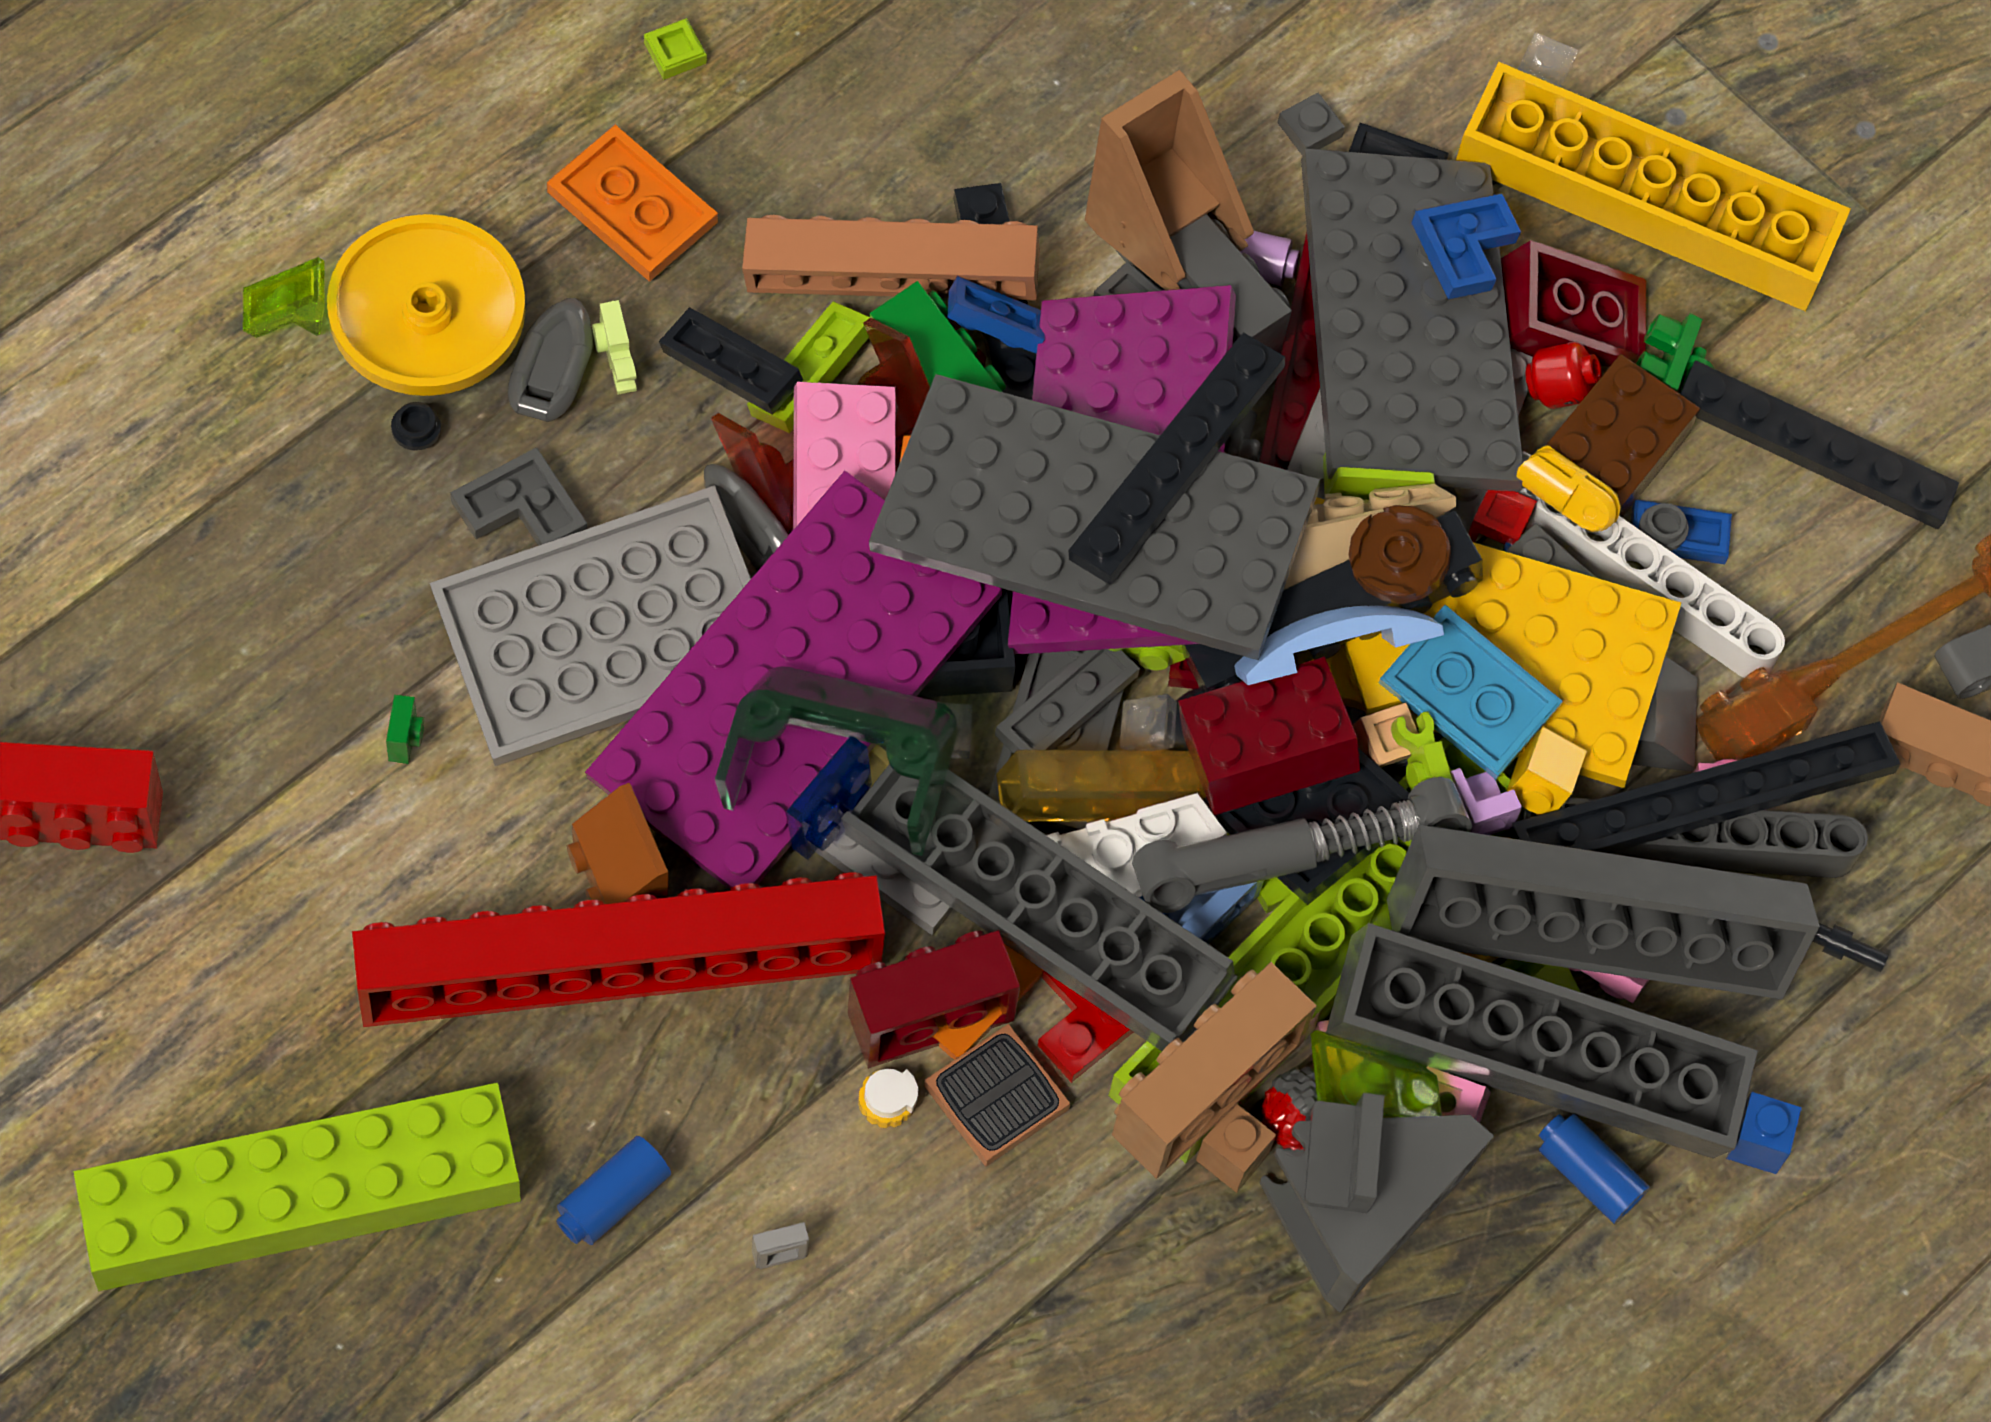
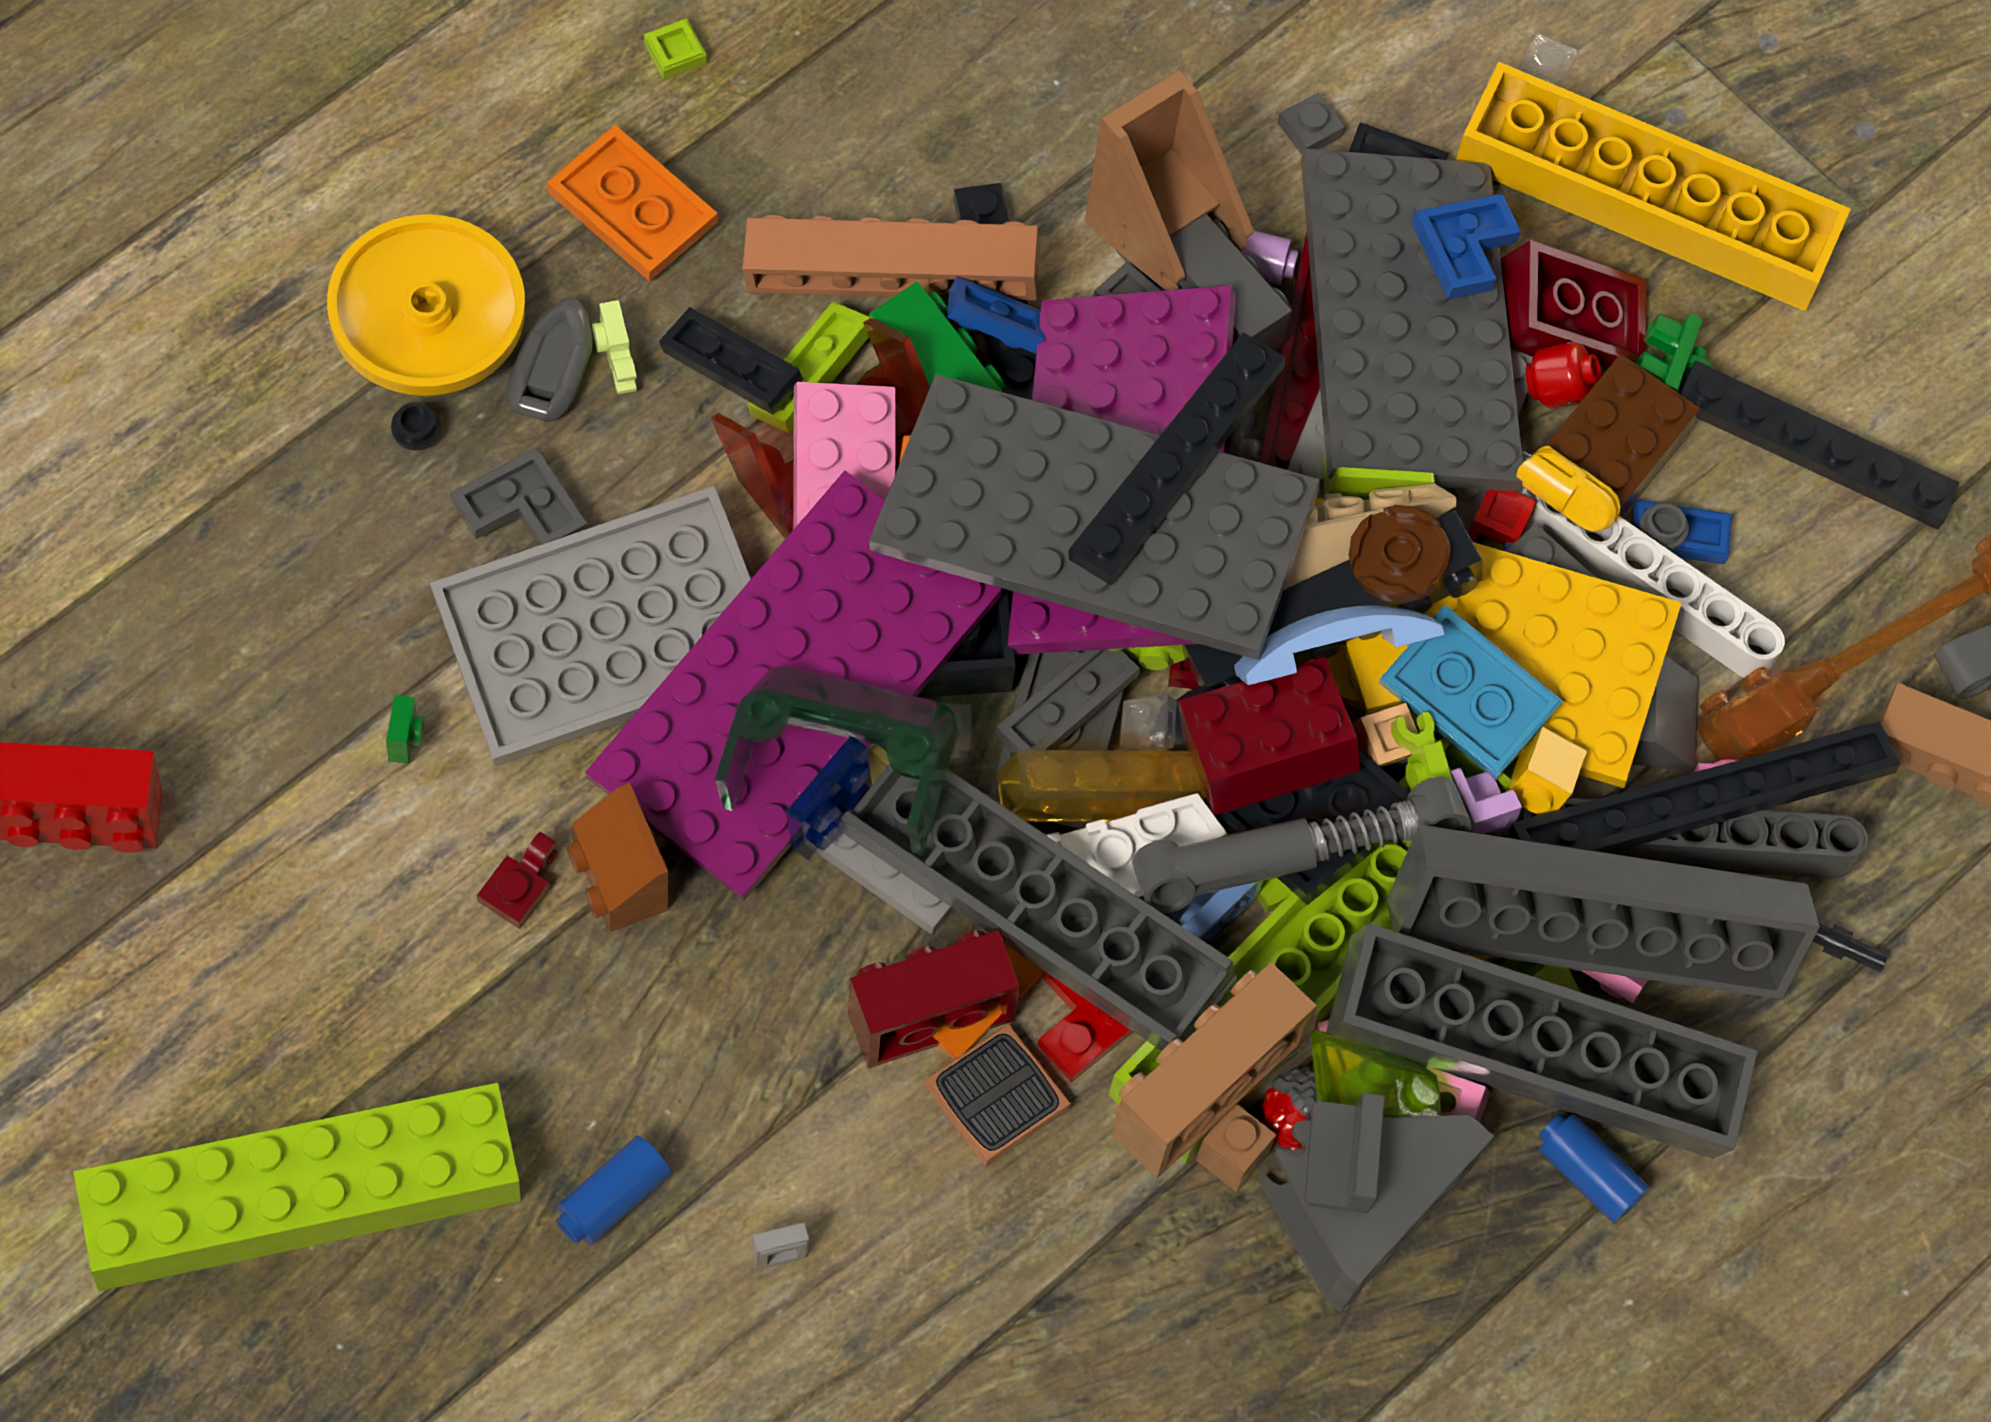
(286, 299): clear neon green slope -> none
(518, 887): none -> dark red plate
(617, 949): red brick -> none
(751, 520): dark grey piece -> none
(888, 1097): white piece -> none
(1765, 1133): blue brick -> none

